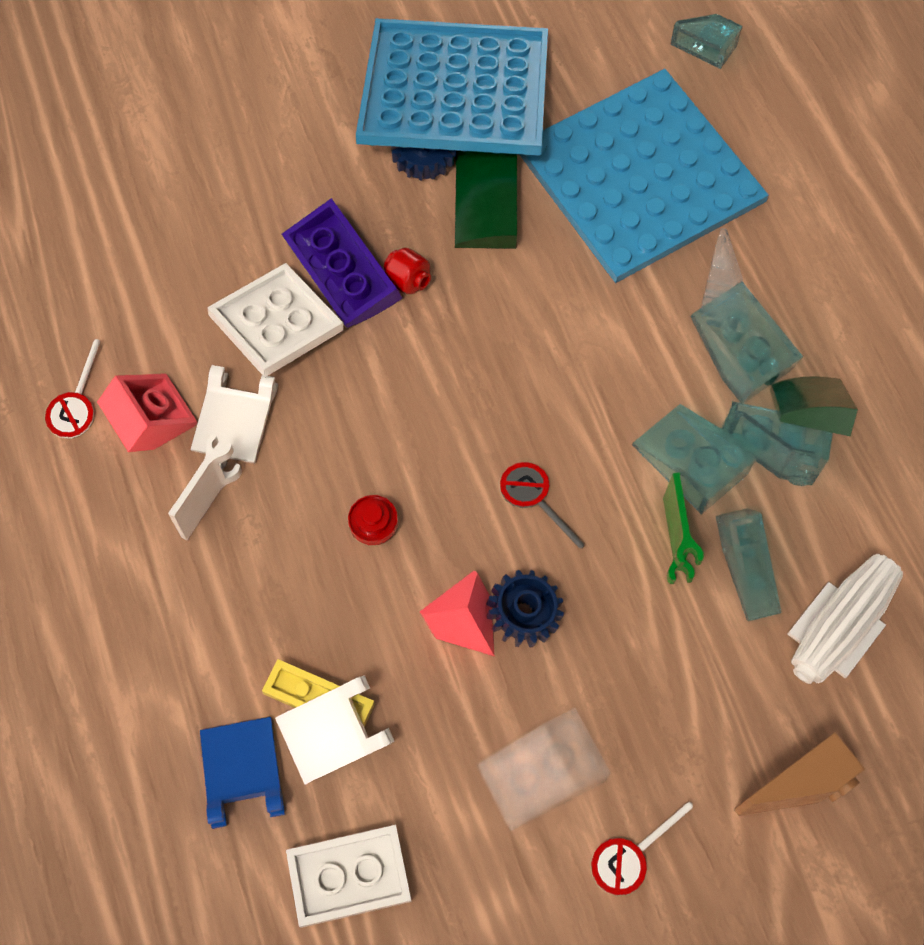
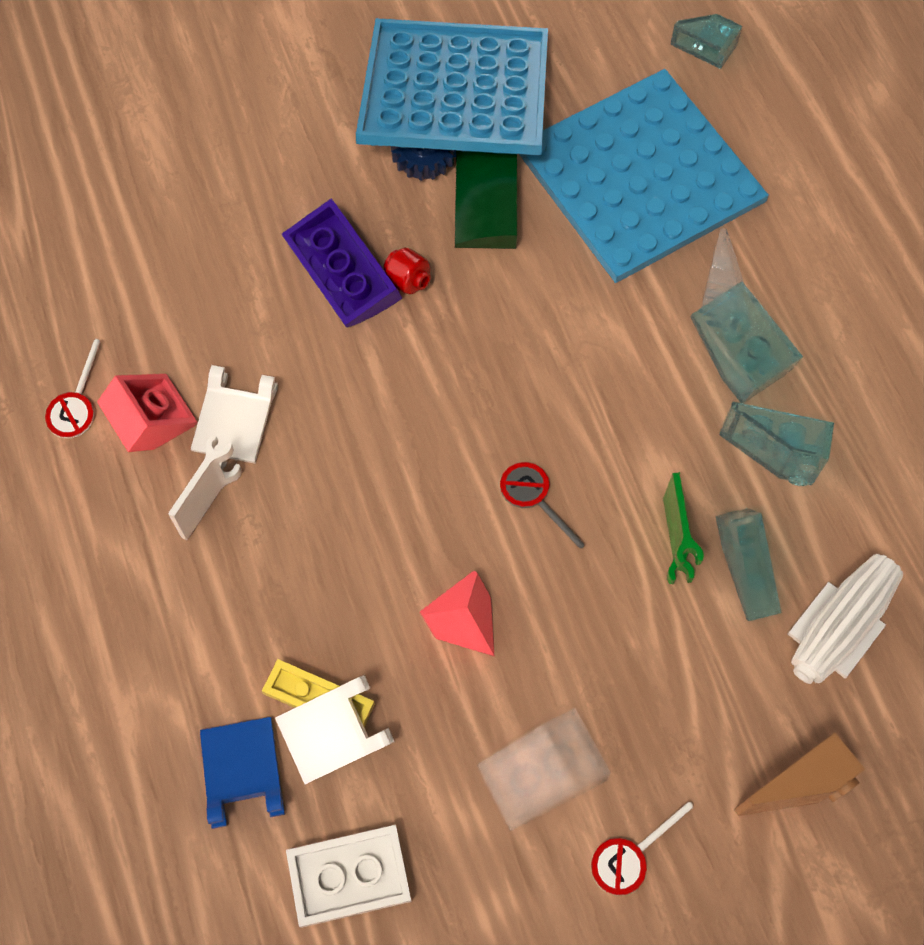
(275, 319): white plate -> none
(373, 520): red plate -> none
(514, 622): dark blue gear -> none
(702, 452): clear light blue slope -> none
(815, 404): dark green slope -> none

